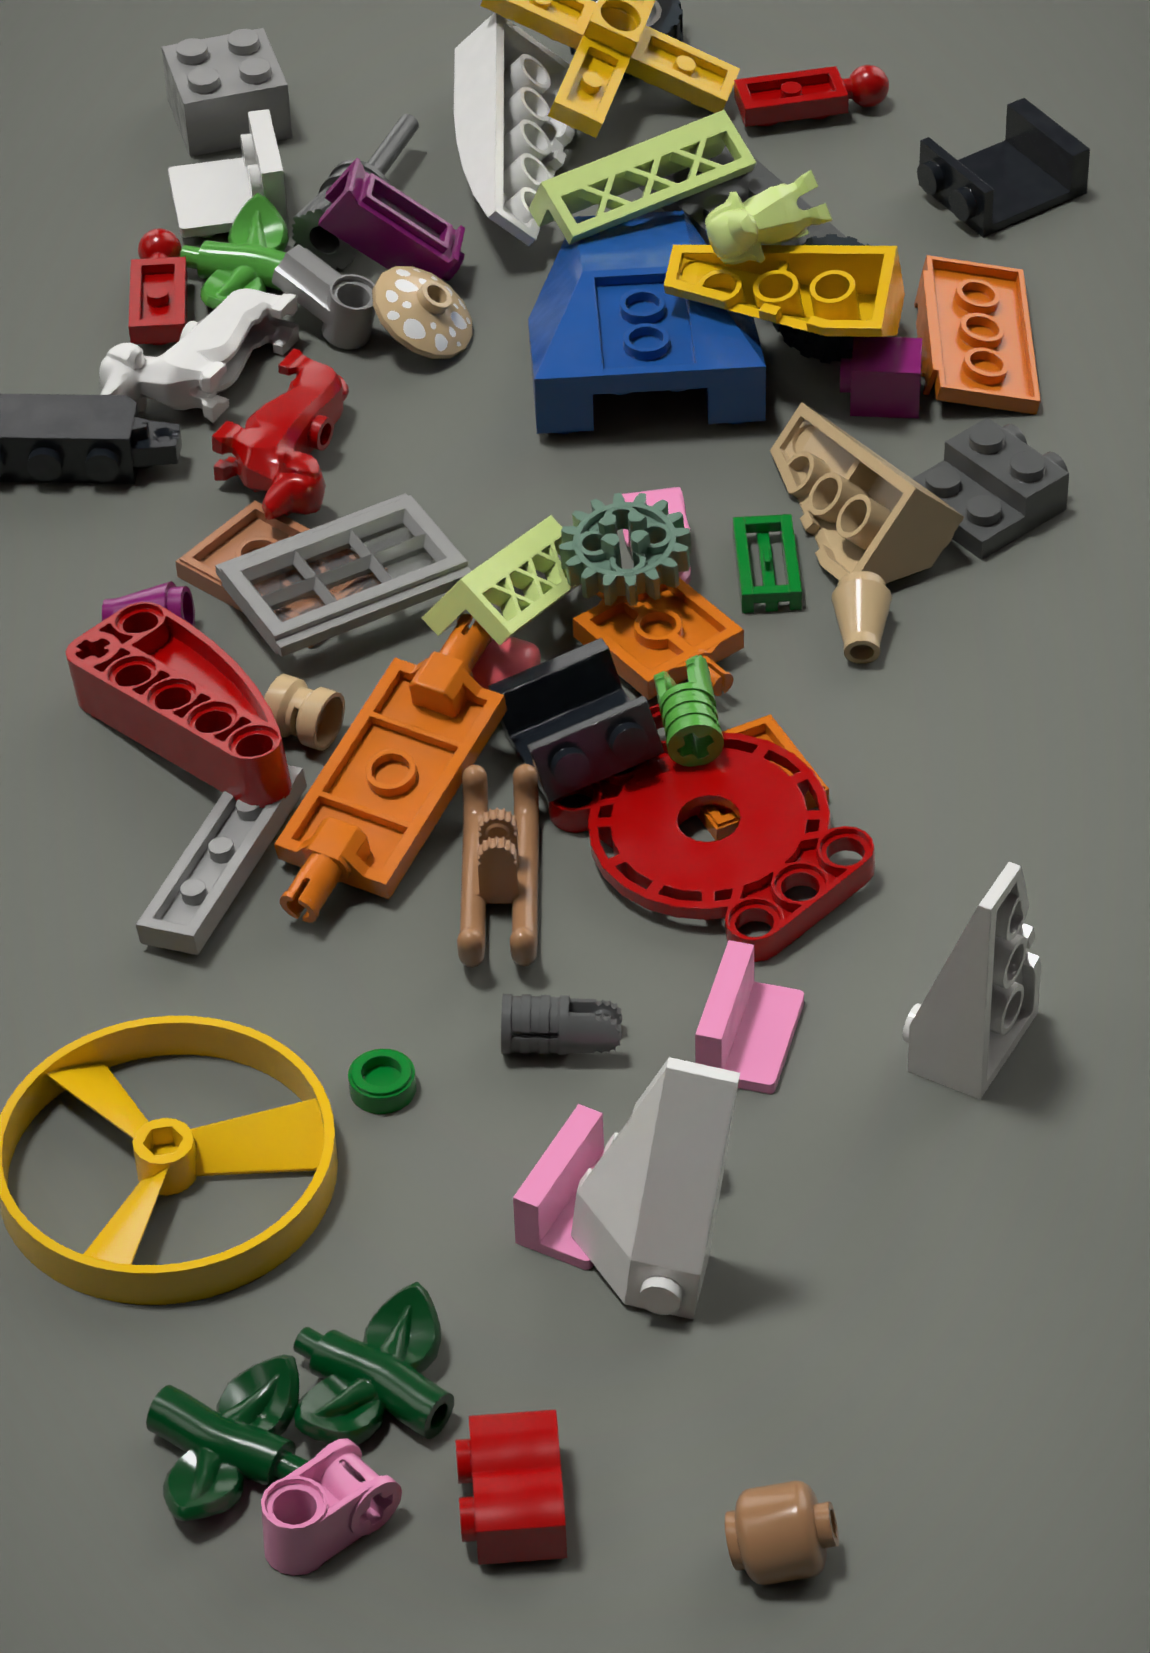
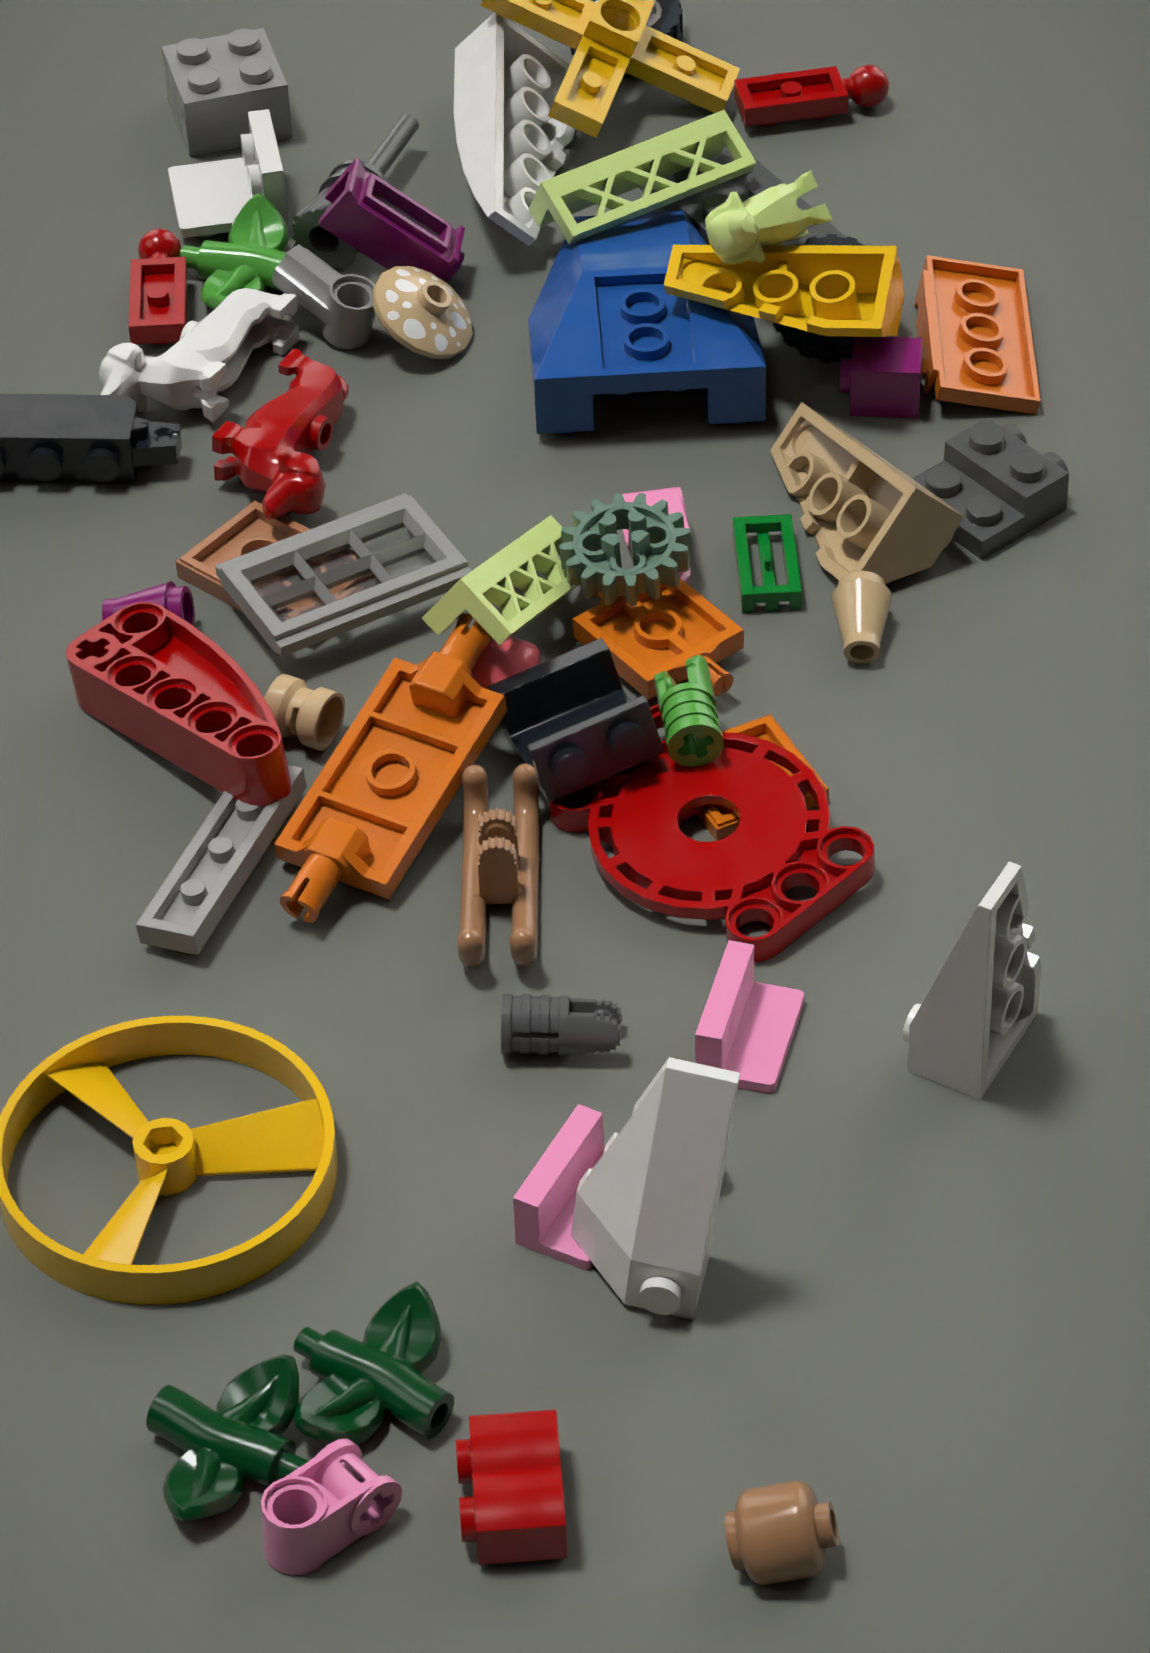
(382, 1081): green tile -> none
(1011, 180): black panel -> none

